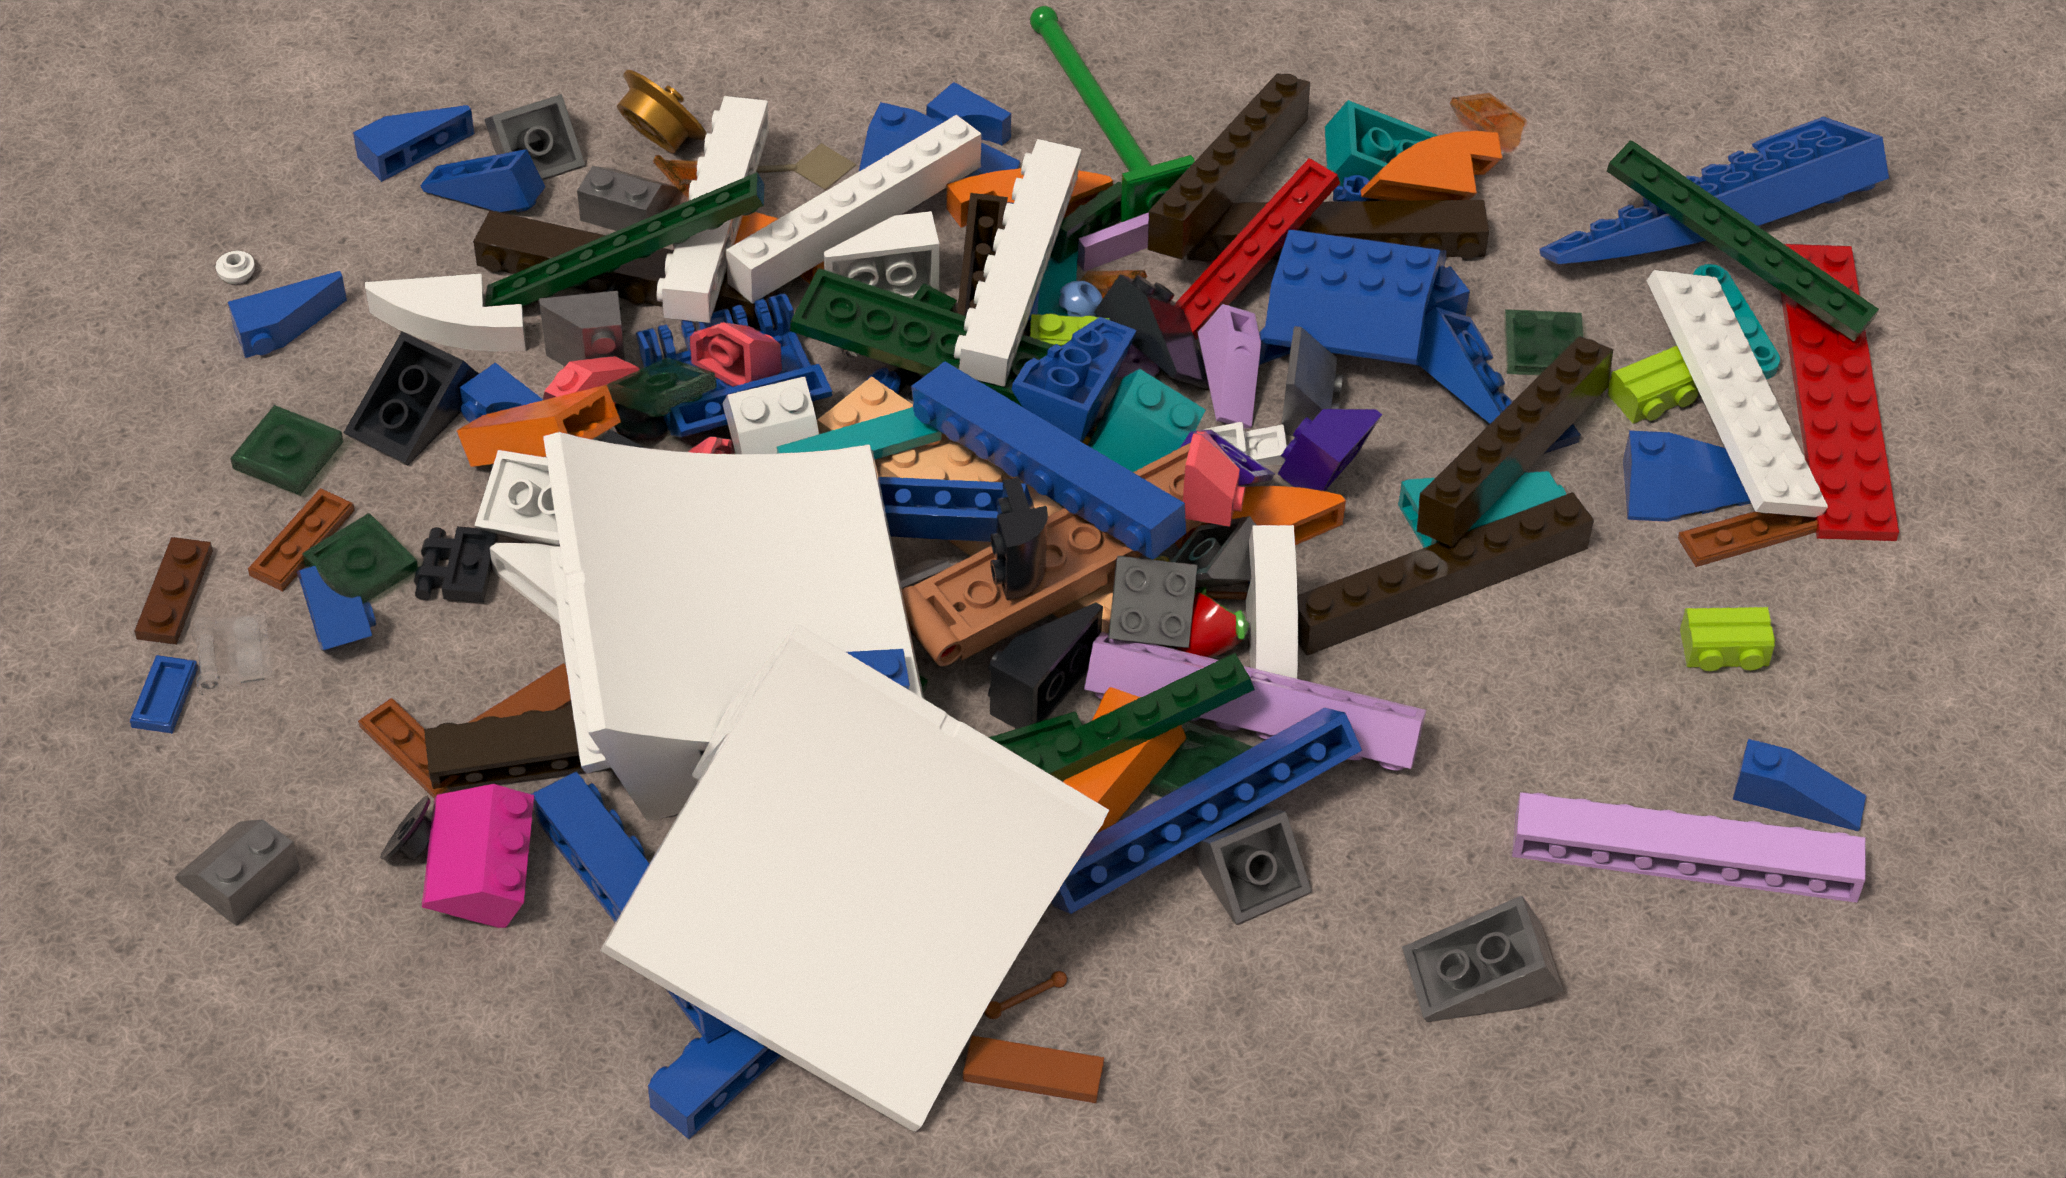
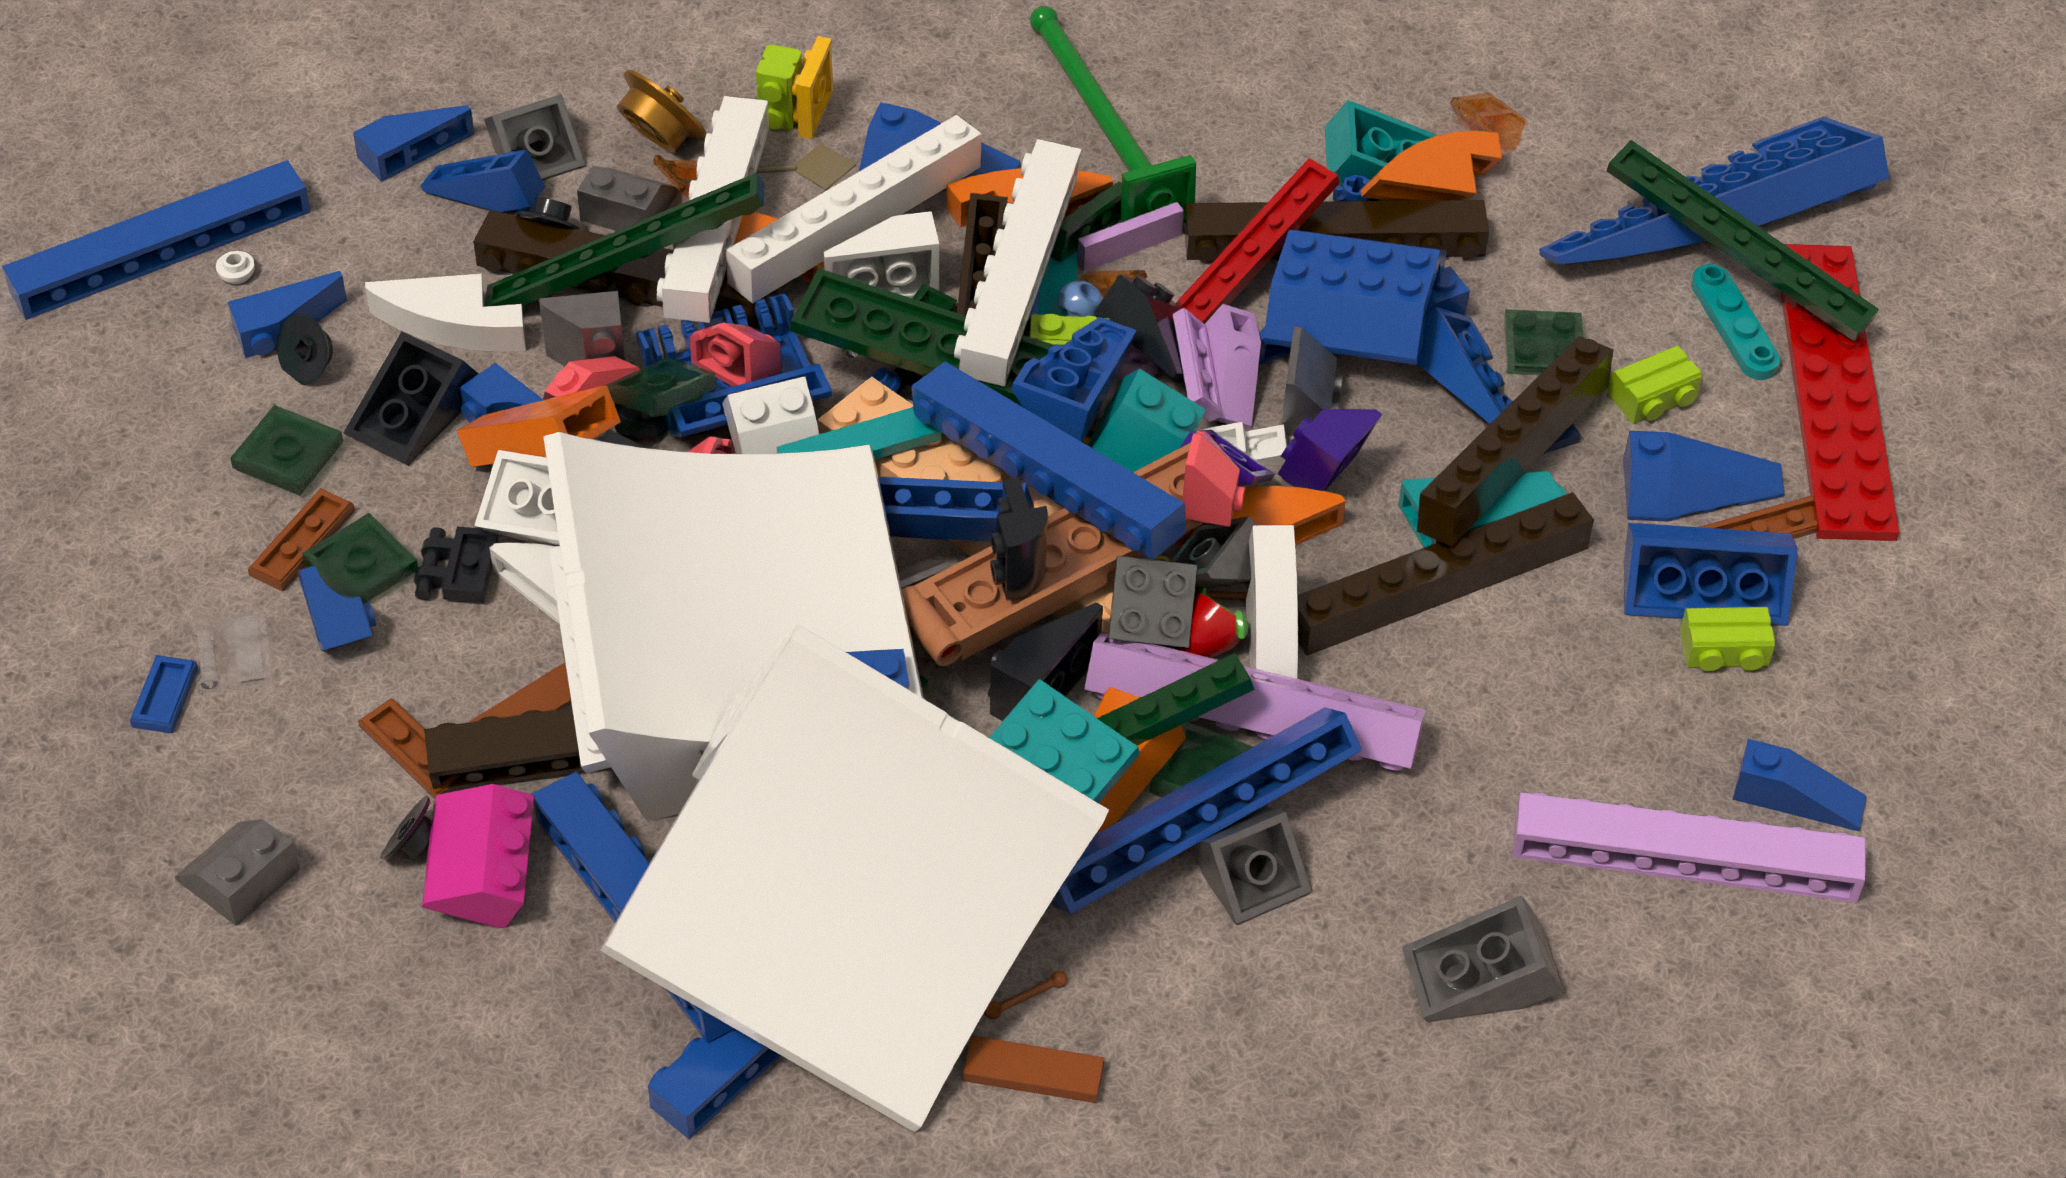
(156, 239): none -> blue brick
(173, 590): reddish brown plate -> none
(303, 349): none -> black piece
(549, 211): none -> black piece
(775, 81): none -> lime brick
(813, 87): none -> yellow plate
(981, 114): blue arch -> none
(1066, 742): none -> teal plate
(1197, 363): none -> lavender tile
(1228, 166): dark brown brick -> none
(1707, 568): none -> blue slope
(1737, 395): white plate -> none

